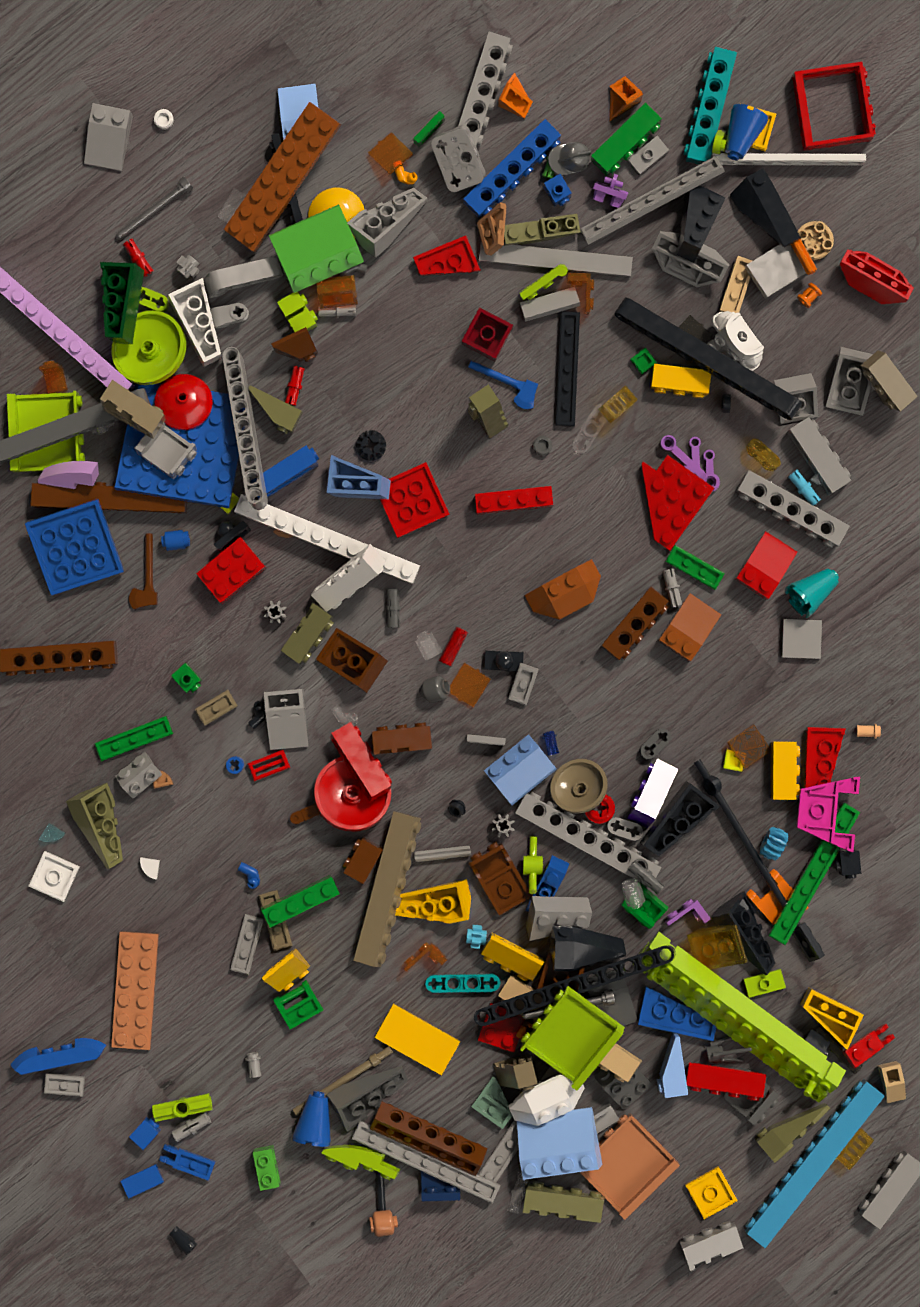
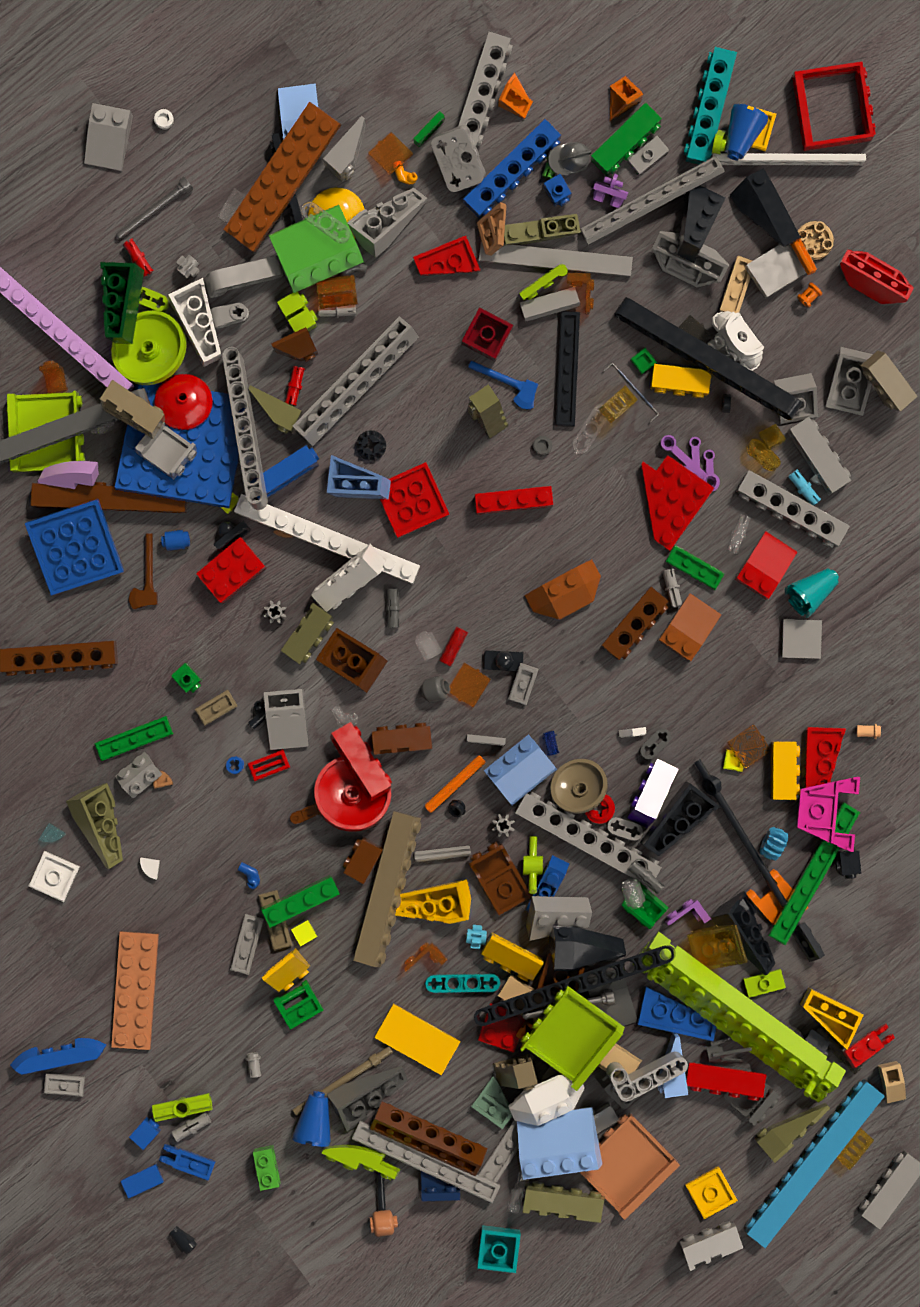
(304, 933): none -> neon yellow tile
(311, 218): none -> clear beam
(344, 155): none -> light grey slope
(356, 381): none -> light grey brick
(455, 783): none -> orange axle
(498, 1249): none -> teal brick
(632, 732): none -> white tile
(634, 387): none -> sand blue piece
(649, 1072): none -> light grey beam
(738, 534): none -> clear pin
(772, 437): none -> clear yellow plate

